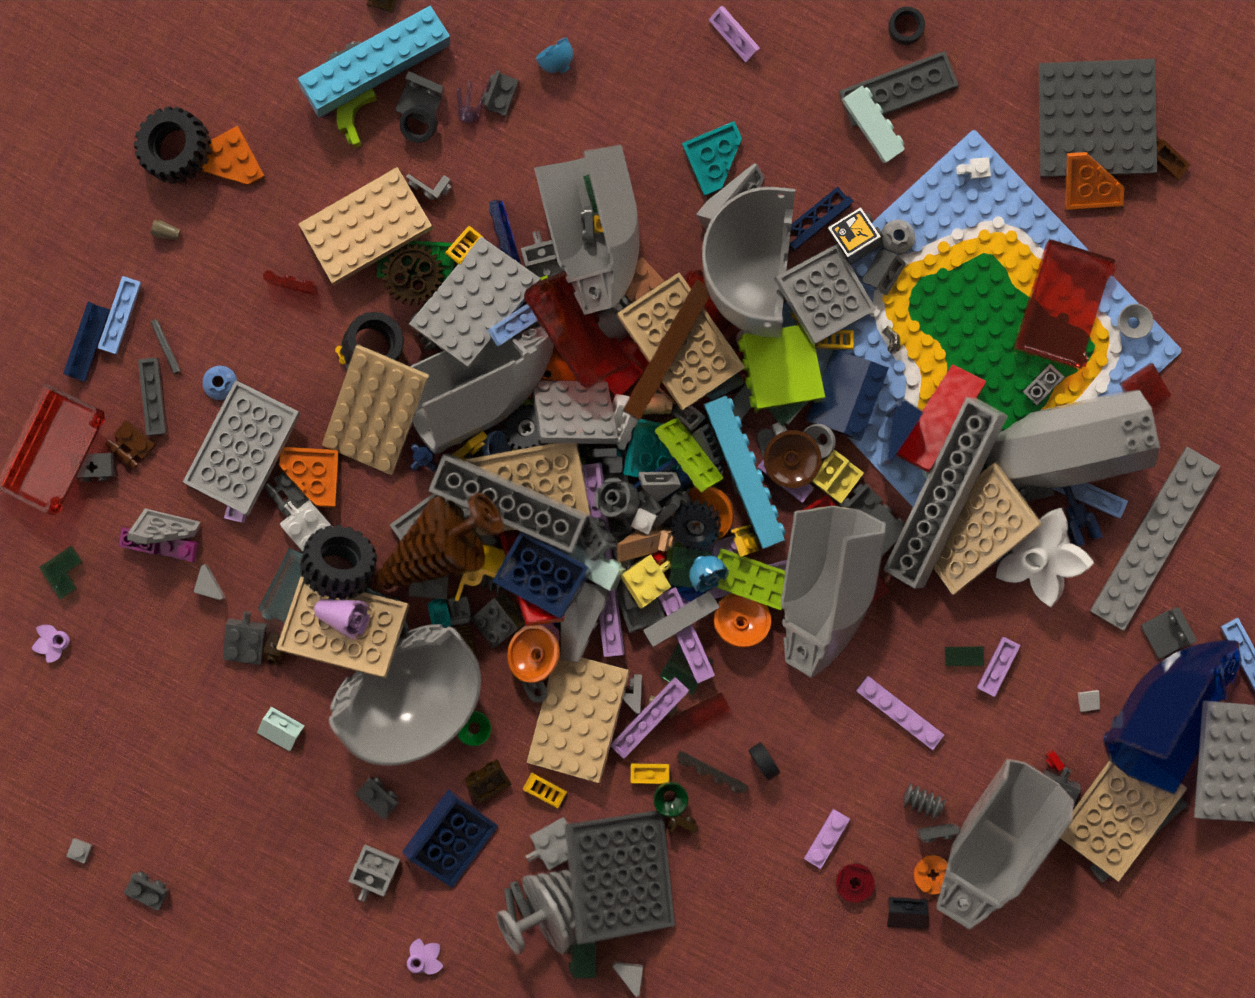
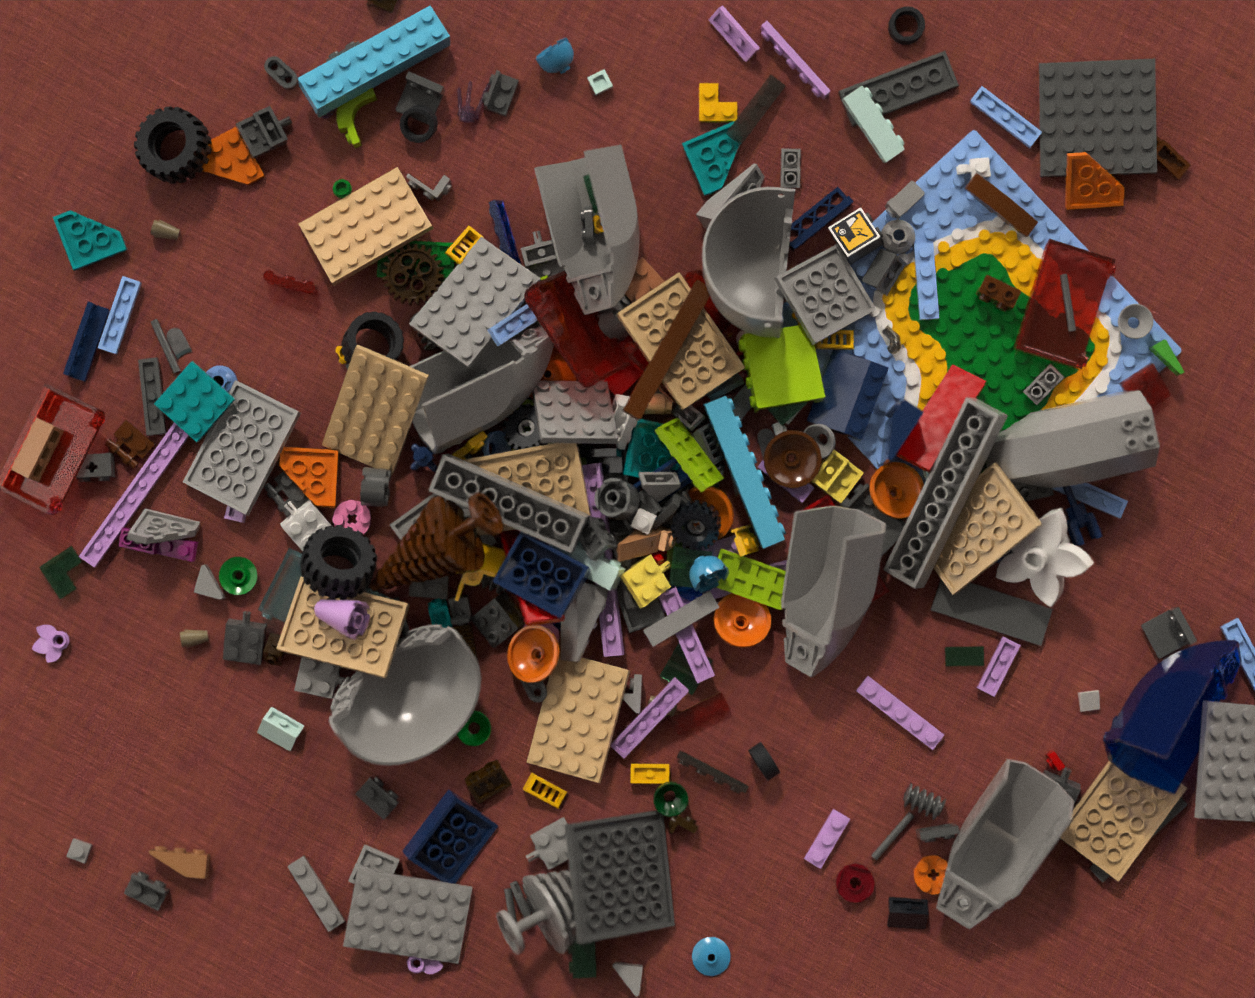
(37, 450): none -> medium nougat brick
(87, 239): none -> teal plate
(134, 495): none -> lavender plate
(178, 342): none -> flat silver piece
(188, 864): none -> medium nougat slope
(193, 637): none -> dark tan cone
(194, 401): none -> teal plate
(228, 573): none -> green dish
(263, 132): none -> dark grey plate
(281, 73): none -> dark grey plate
(316, 893): none -> light grey plate
(318, 678): none -> light grey plate
(342, 188): none -> green plate
(350, 508): none -> bright pink plate
(375, 487): none -> dark grey brick
(407, 916): none -> light grey plate
(600, 82): none -> light aqua plate
(708, 946): none -> dark azure dish
(710, 109): none -> yellow plate
(755, 109): none -> clear smoke plate
(790, 168): none -> light grey slope
(794, 60): none -> lavender plate
(892, 836): none -> dark grey bar
(901, 480): none -> orange dish
(904, 200): none -> light grey bracket
(926, 281): none -> light blue plate
(994, 611): none -> dark grey tile
(998, 293): none -> reddish brown bracket
(1001, 205): none -> reddish brown slope
(1005, 117): none -> light blue plate
(1067, 302): none -> dark grey bar
(1154, 538): light grey plate -> none
(1165, 354): none -> bright green slope

